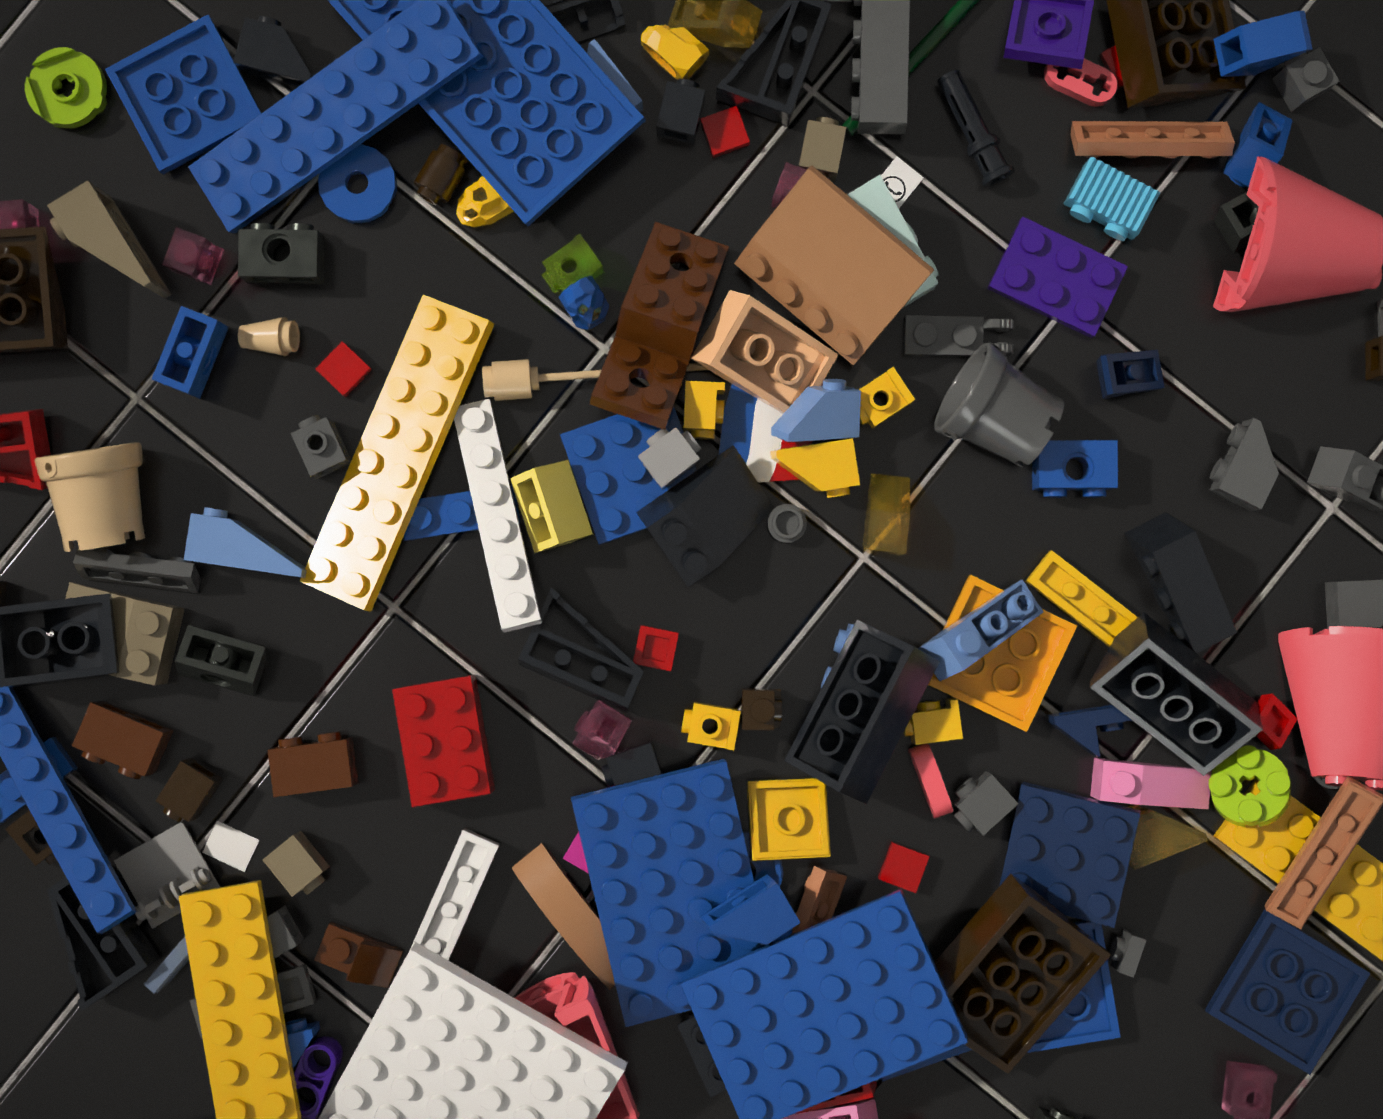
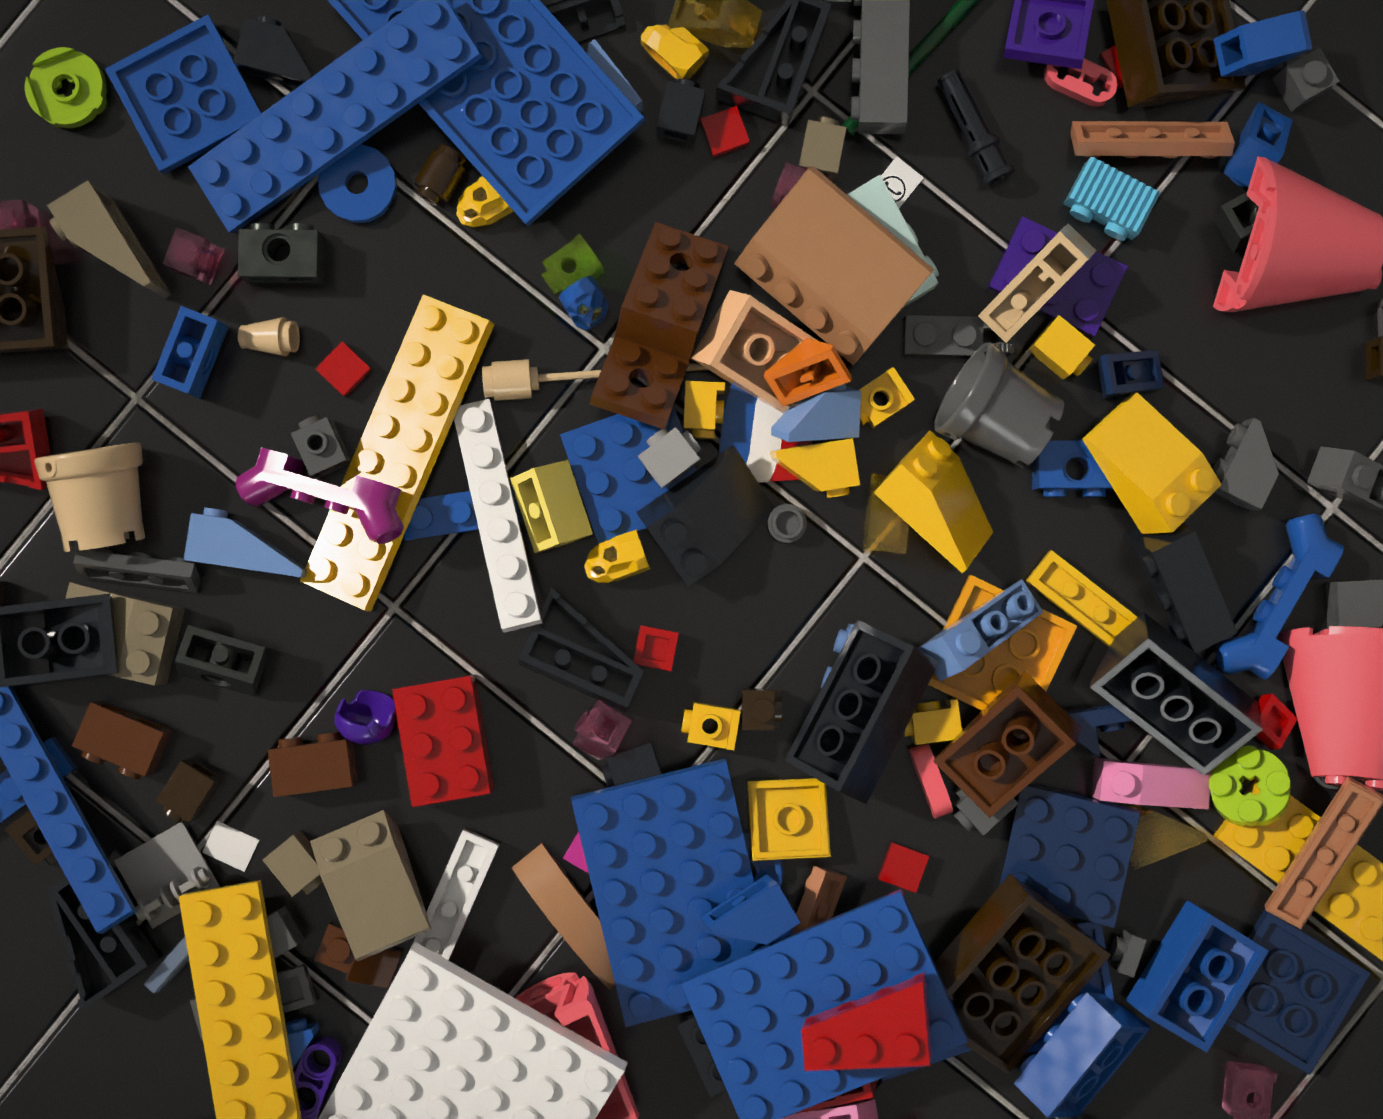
(280, 472): none -> magenta plate
(366, 718): none -> dark purple hair
(371, 884): none -> dark tan slope
(617, 559): none -> yellow rock
(806, 372): none -> orange slope
(873, 1031): none -> red wedge
(938, 500): none -> yellow slope
(1008, 744): none -> reddish brown slope
(1037, 282): none -> tan slope
(1062, 348): none -> yellow brick
(1080, 1055): none -> blue slope
(1151, 466): none -> yellow slope
(1196, 976): none -> blue slope
(1314, 557): none -> blue plate

